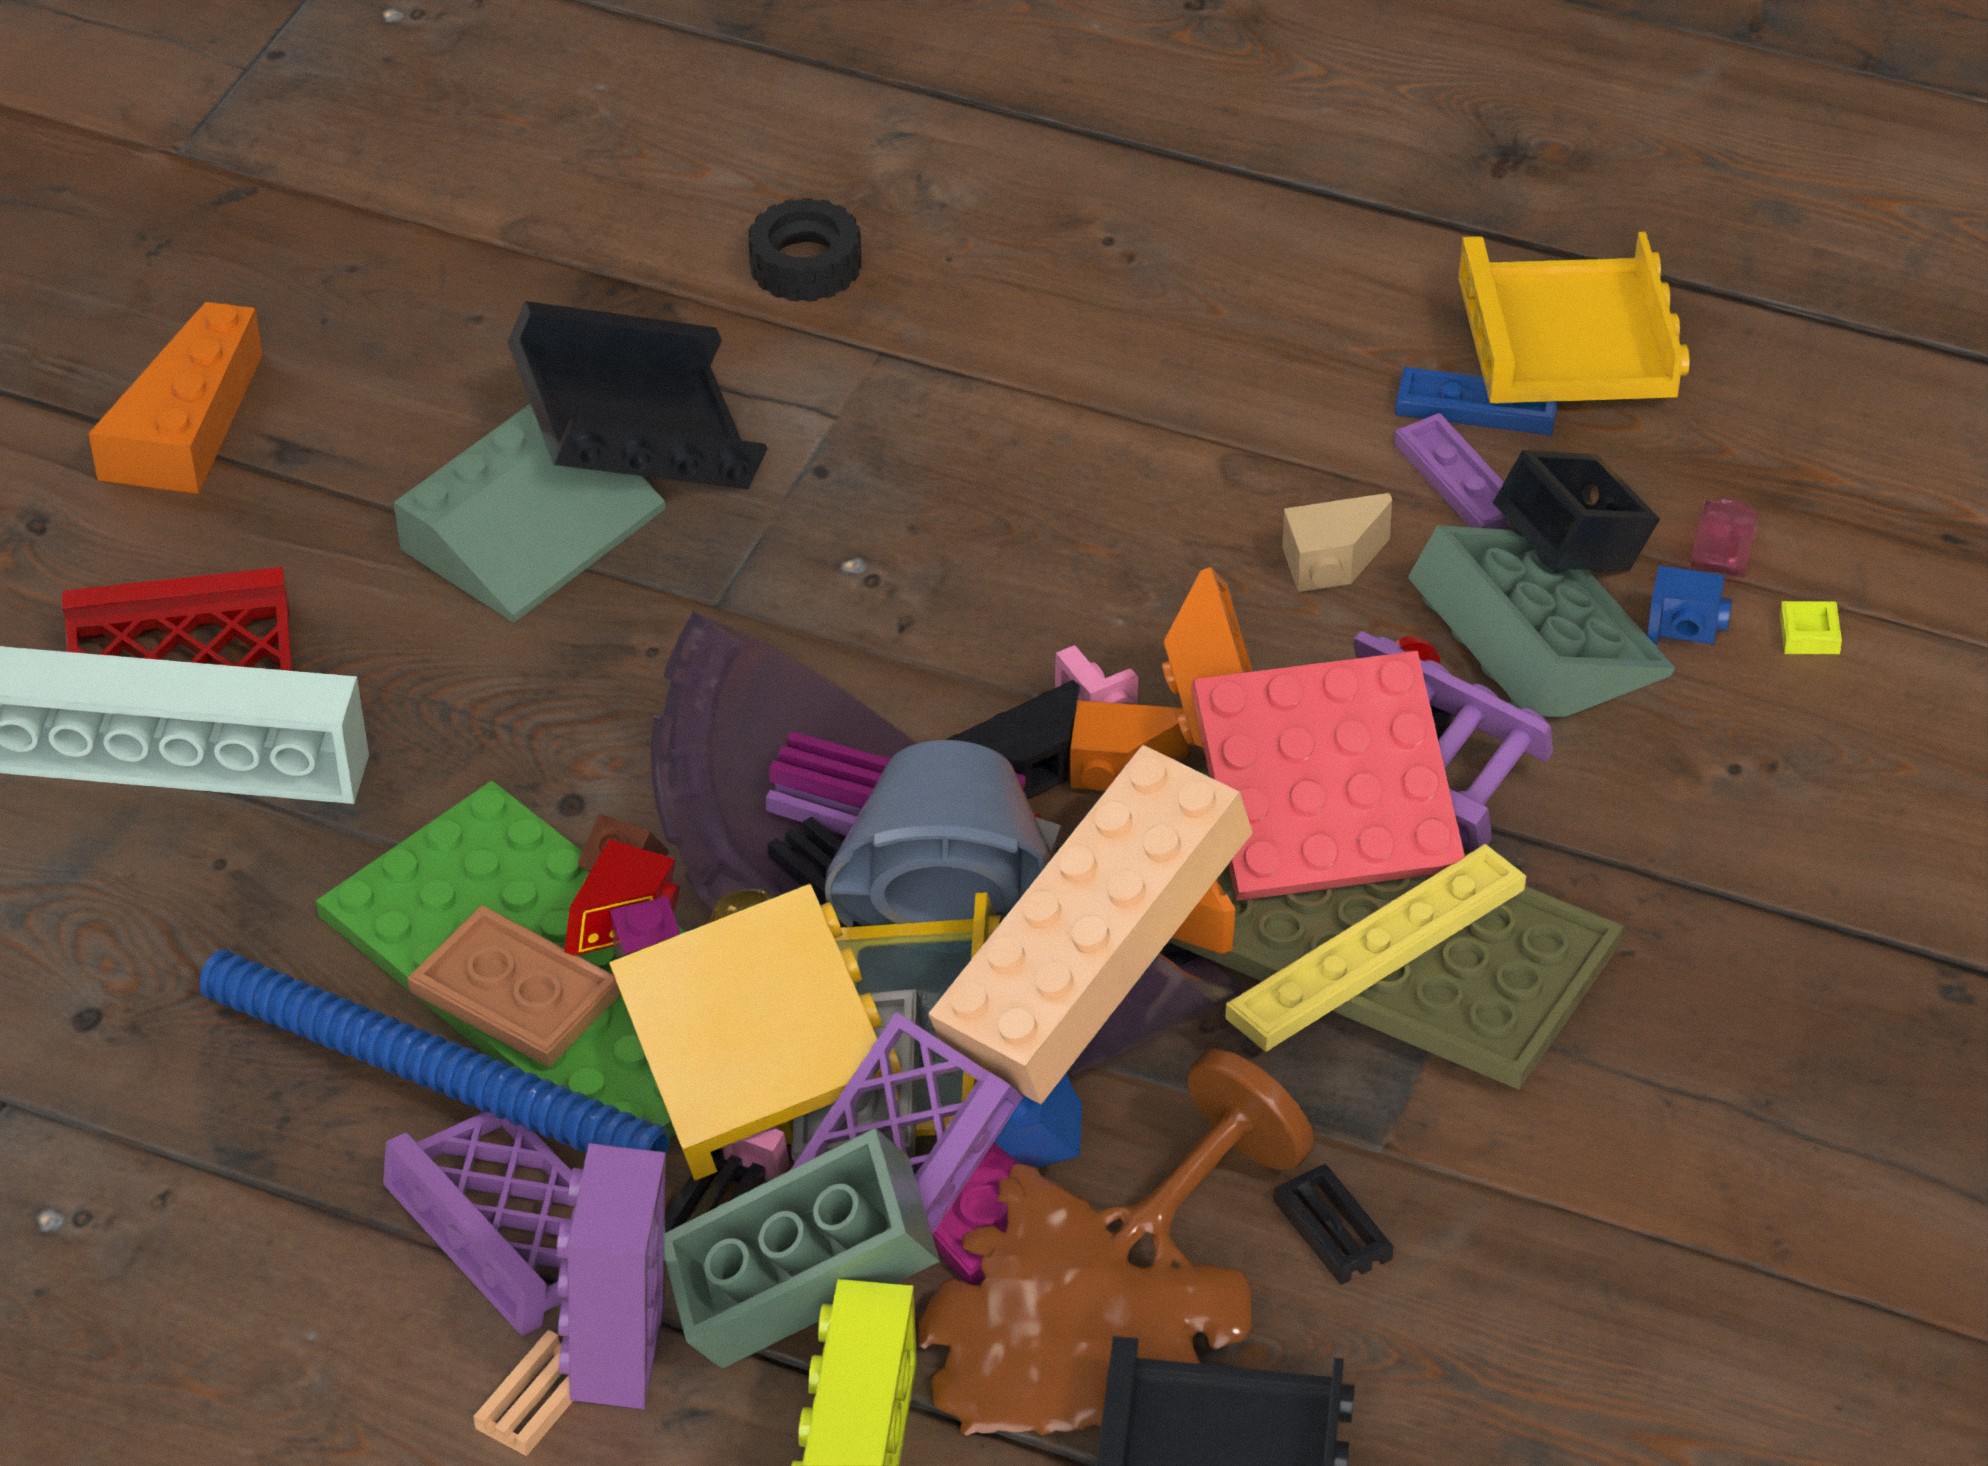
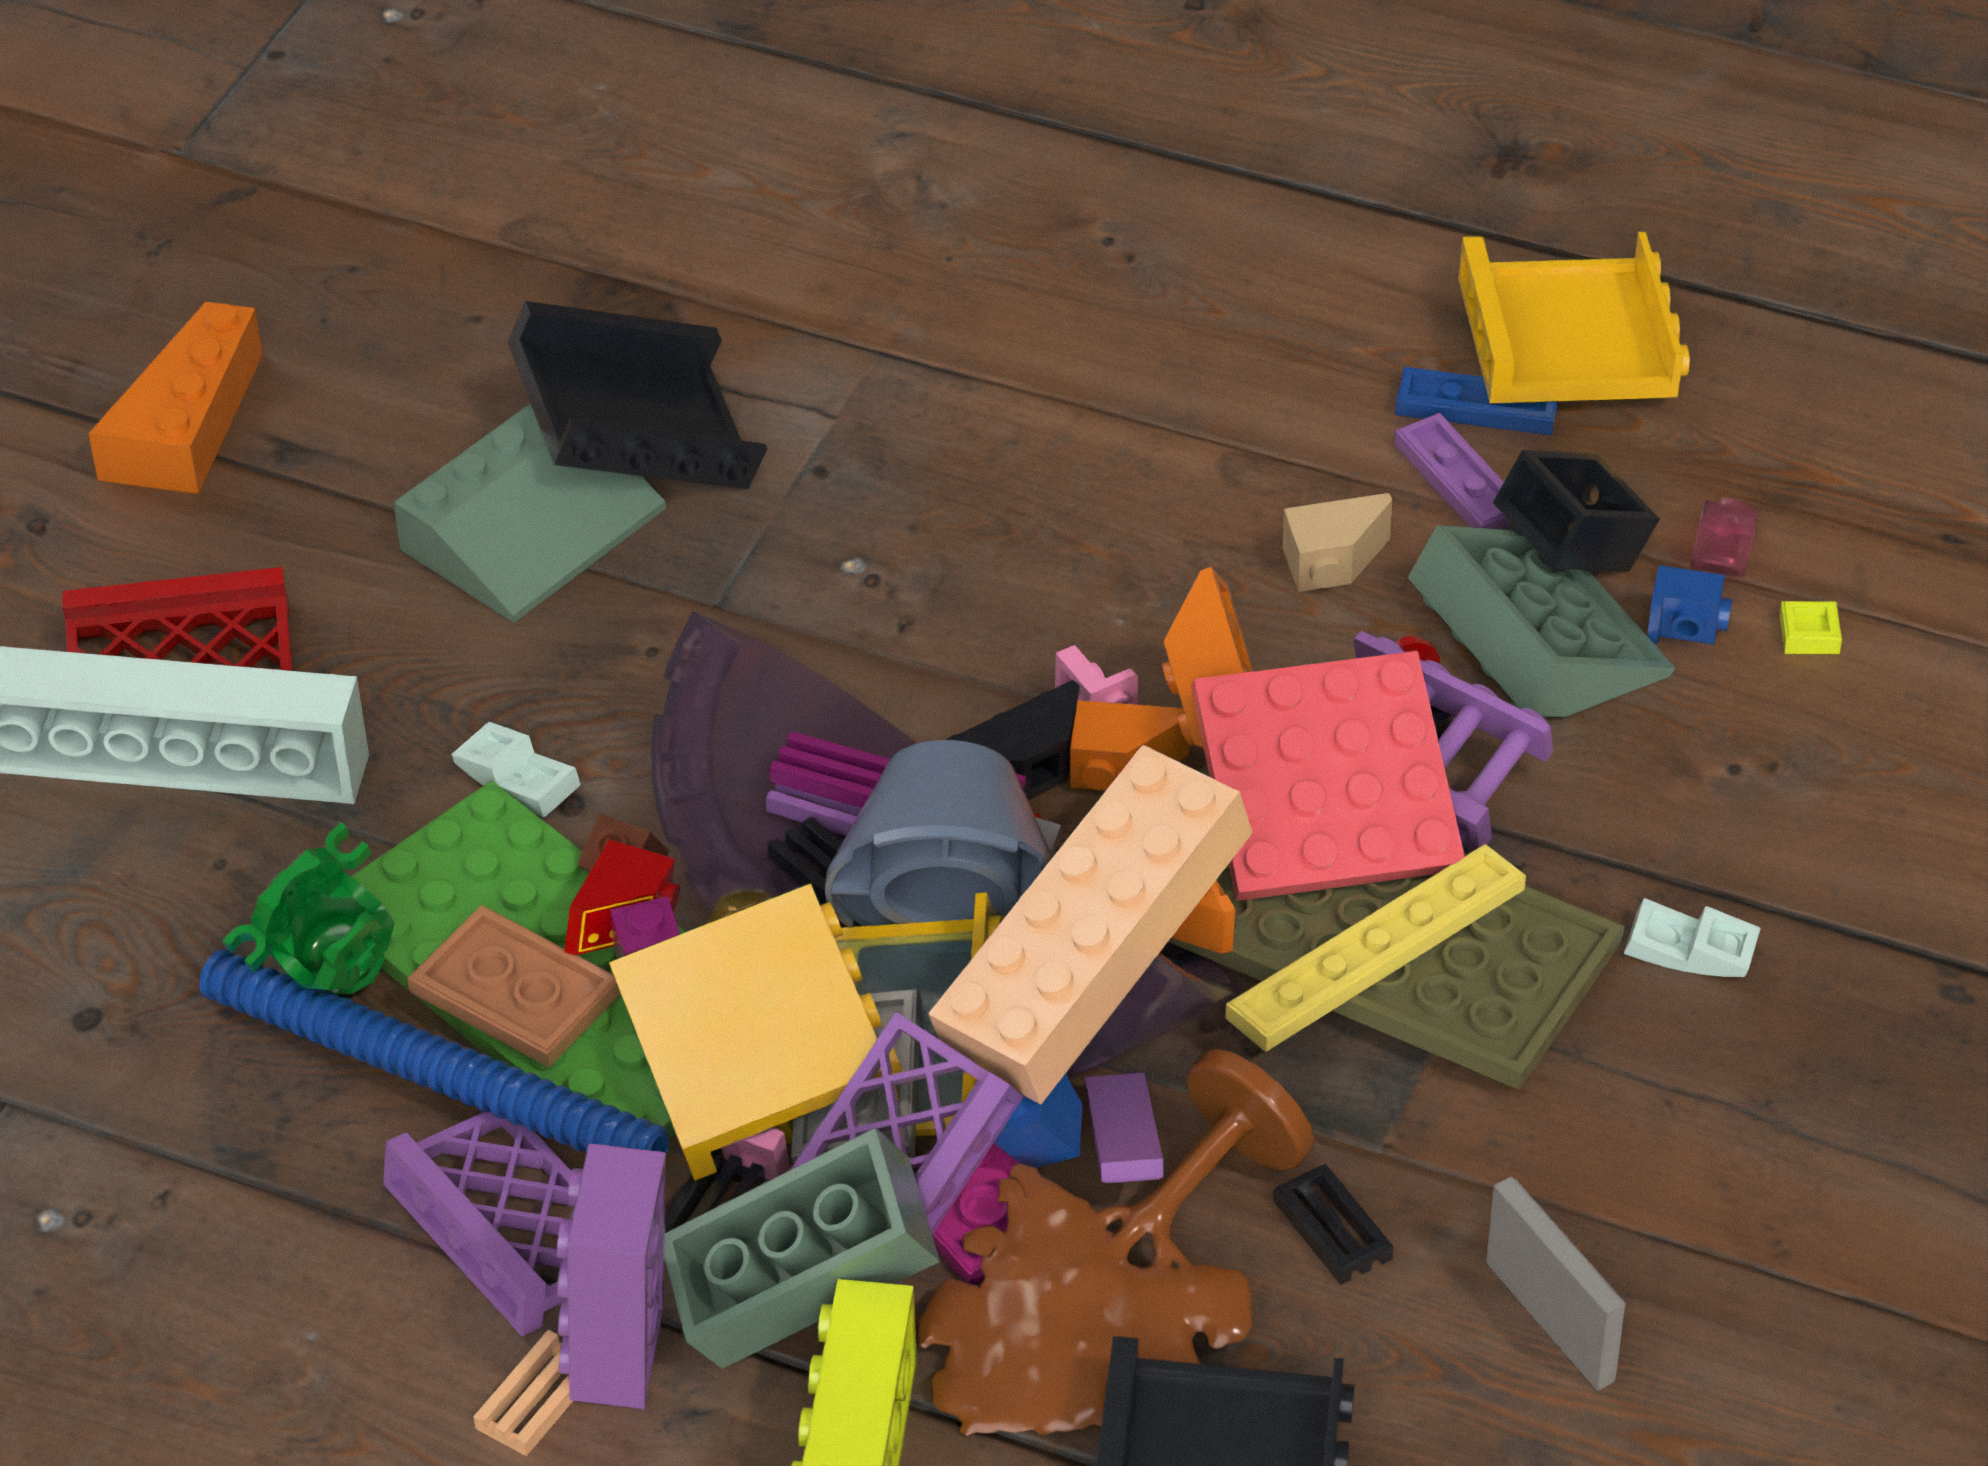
(320, 921): none -> green helmet
(513, 765): none -> light aqua slope
(805, 276): black tyre -> none
(1123, 1128): none -> medium lavender tile
(1555, 1283): none -> light grey tile
(1705, 946): none -> light aqua slope

